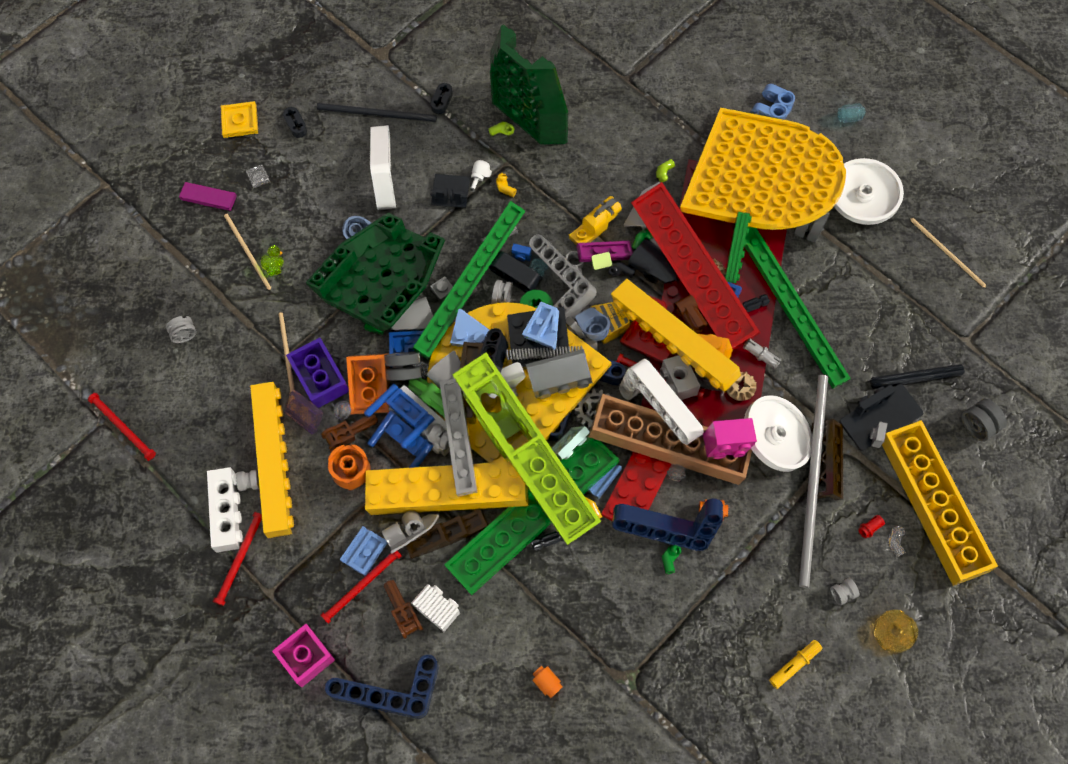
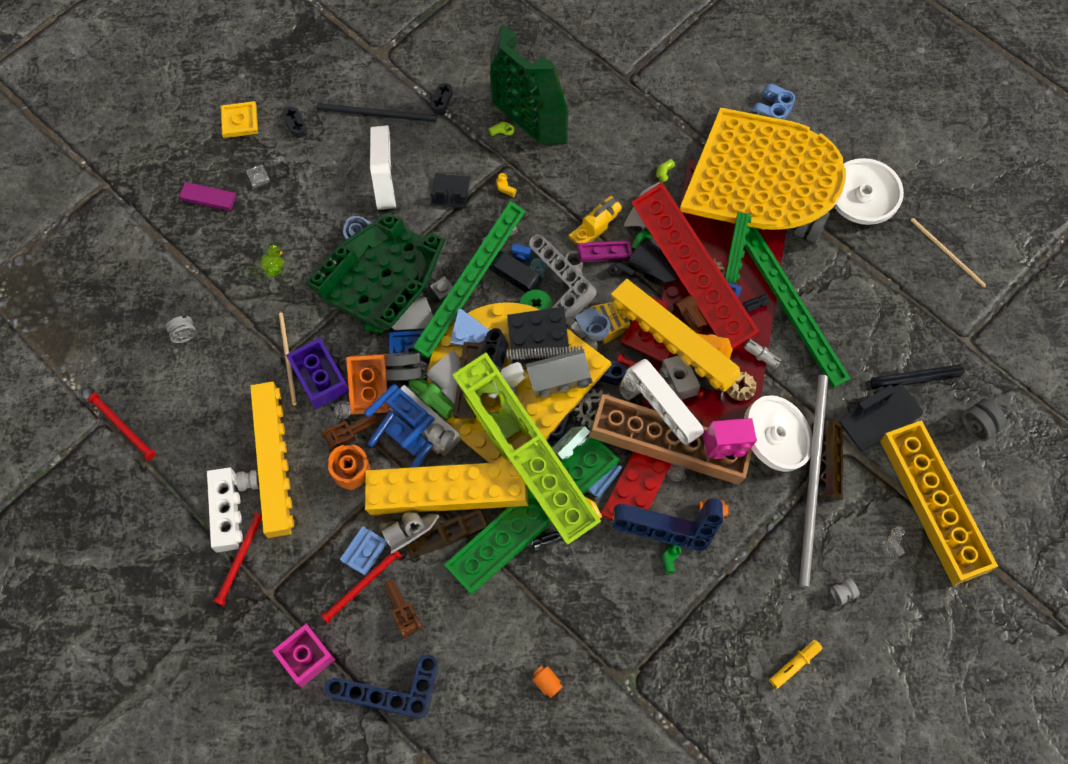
(247, 251): tan axle -> none
(303, 412): plate -> none
(436, 607): white brick -> none
(458, 438): light grey plate -> none
(480, 170): white piece -> none
(501, 292): light grey wheel -> none
(543, 326): light blue wing -> none
(601, 261): yellowish green slope -> none
(851, 113): clear light blue brick -> none
(866, 530): red pin -> none
(878, 434): light grey plate -> none
(889, 641): clear yellow plate -> none

